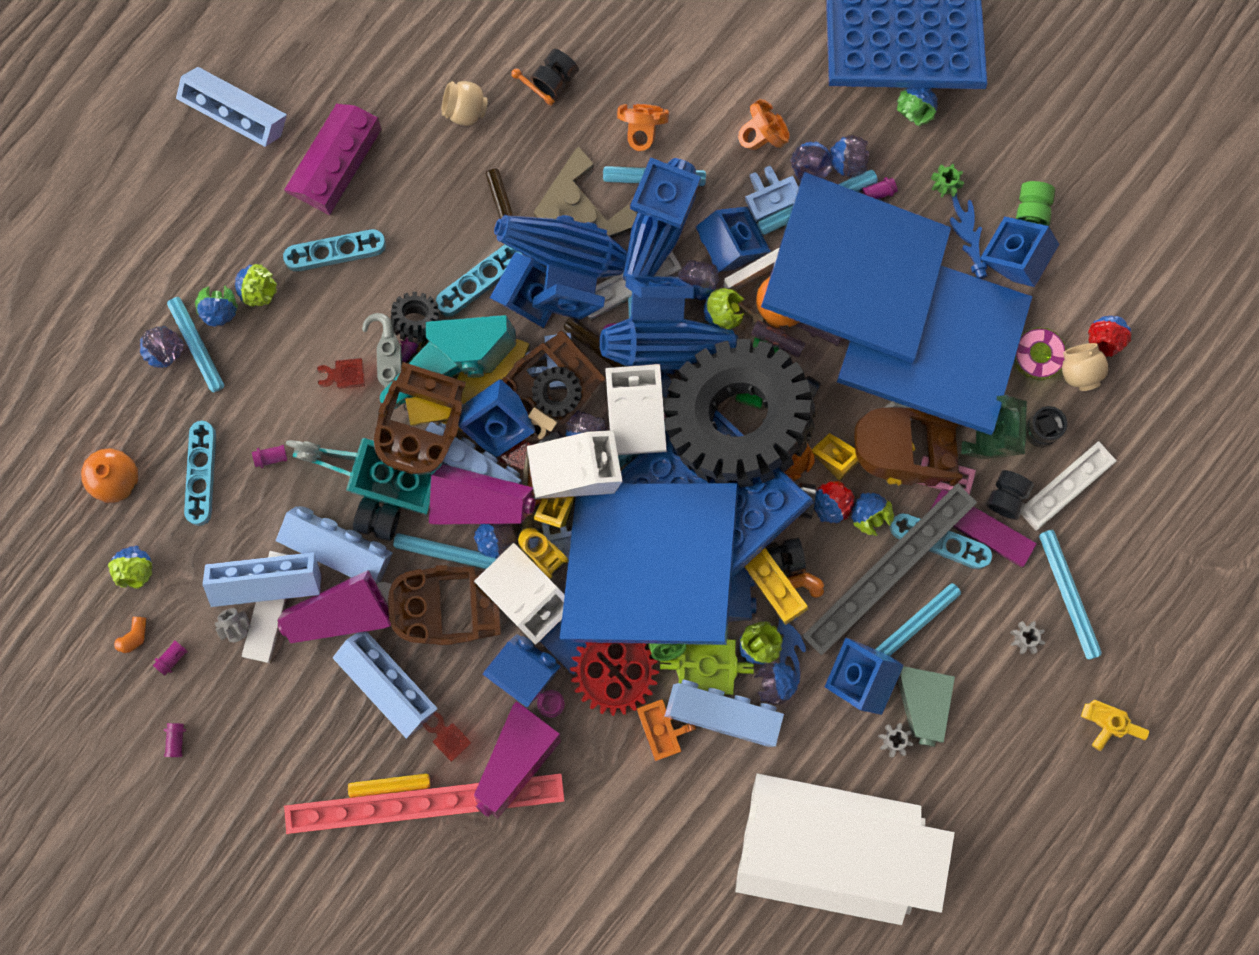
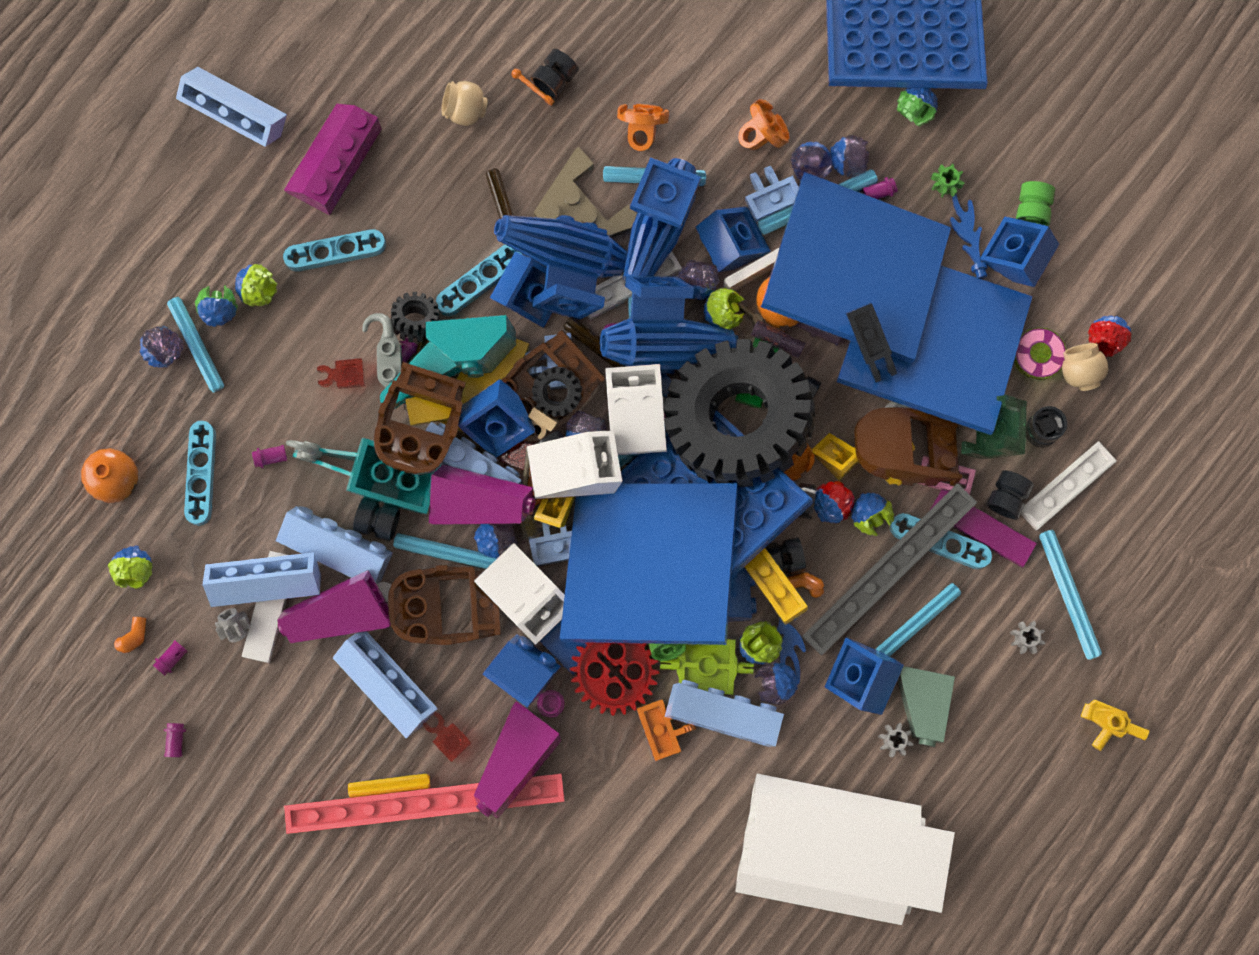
(544, 554): yellow piece -> none
(871, 339): none -> black hinge

